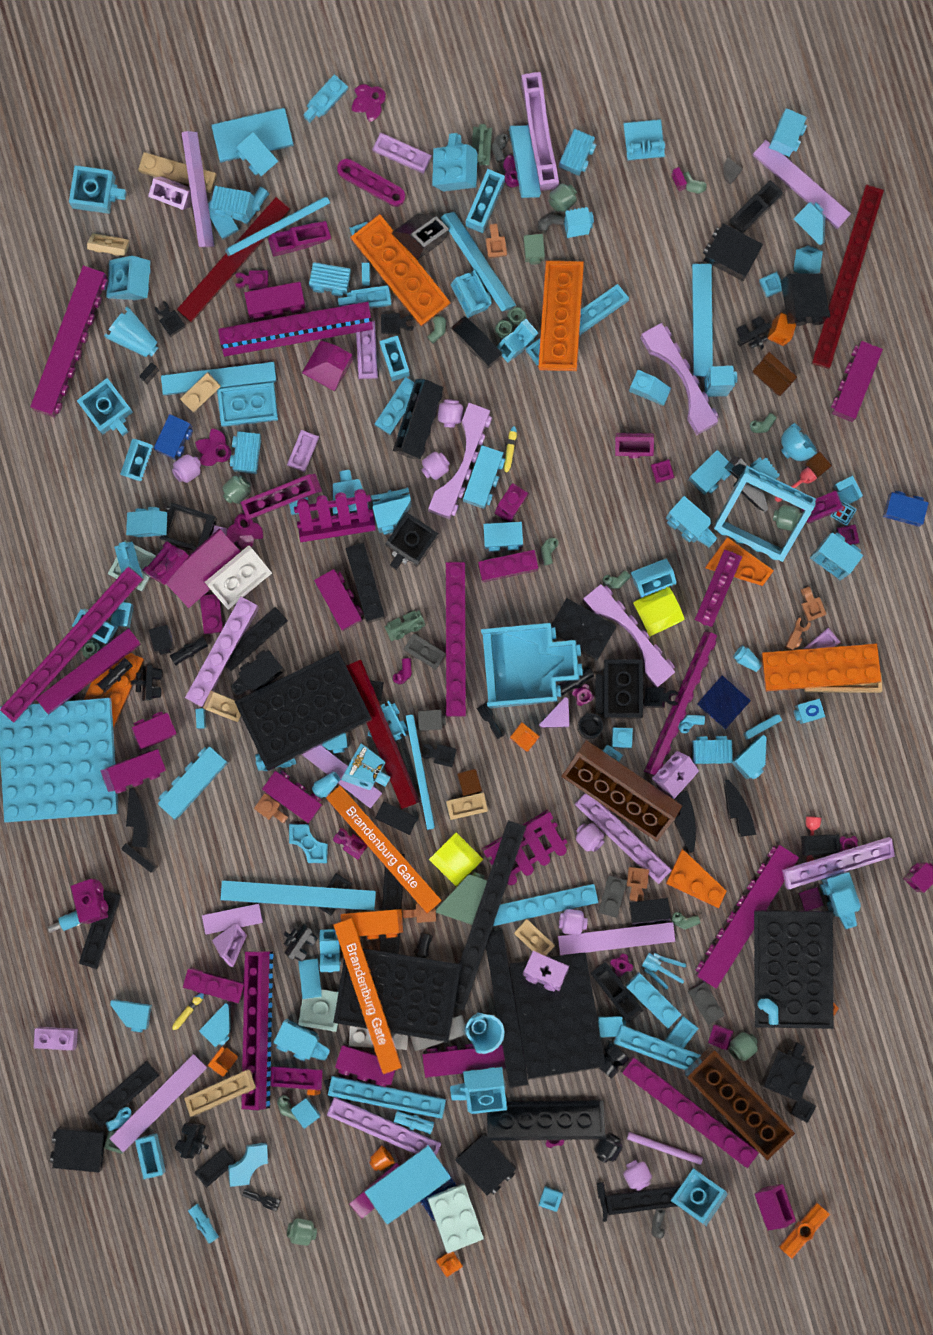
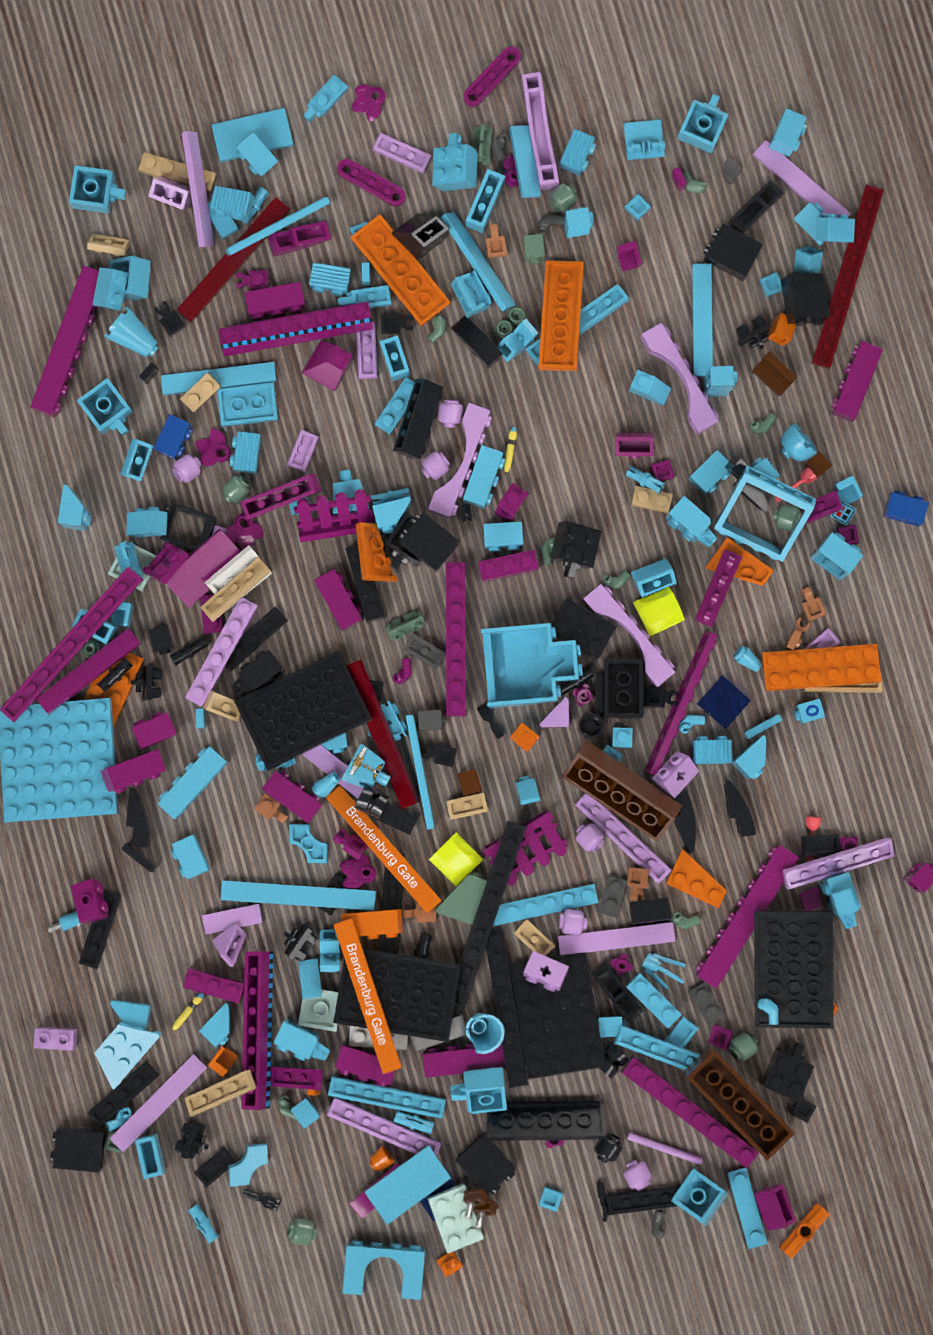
(72, 511): none -> medium azure slope
(110, 289): none -> medium azure brick
(123, 1050): none -> medium azure wing
(190, 857): none -> medium azure brick
(235, 589): none -> tan plate
(354, 870): none -> magenta plate
(360, 1255): none -> medium azure arch
(372, 802): none -> black wheel
(373, 561): none -> orange wing
(428, 541): none -> black brick
(466, 513): none -> black bush
(482, 1205): none -> reddish brown piece
(492, 76): none -> magenta plate
(527, 790): none -> medium azure slope
(575, 547): none -> black hinge
(628, 256): none -> magenta panel
(637, 207): none -> medium azure tile
(645, 479): none -> medium azure pin
(651, 500): none -> tan plate
(703, 124): none -> medium azure hinge
(747, 1208): none -> medium azure plate
(835, 229): none -> medium azure brick

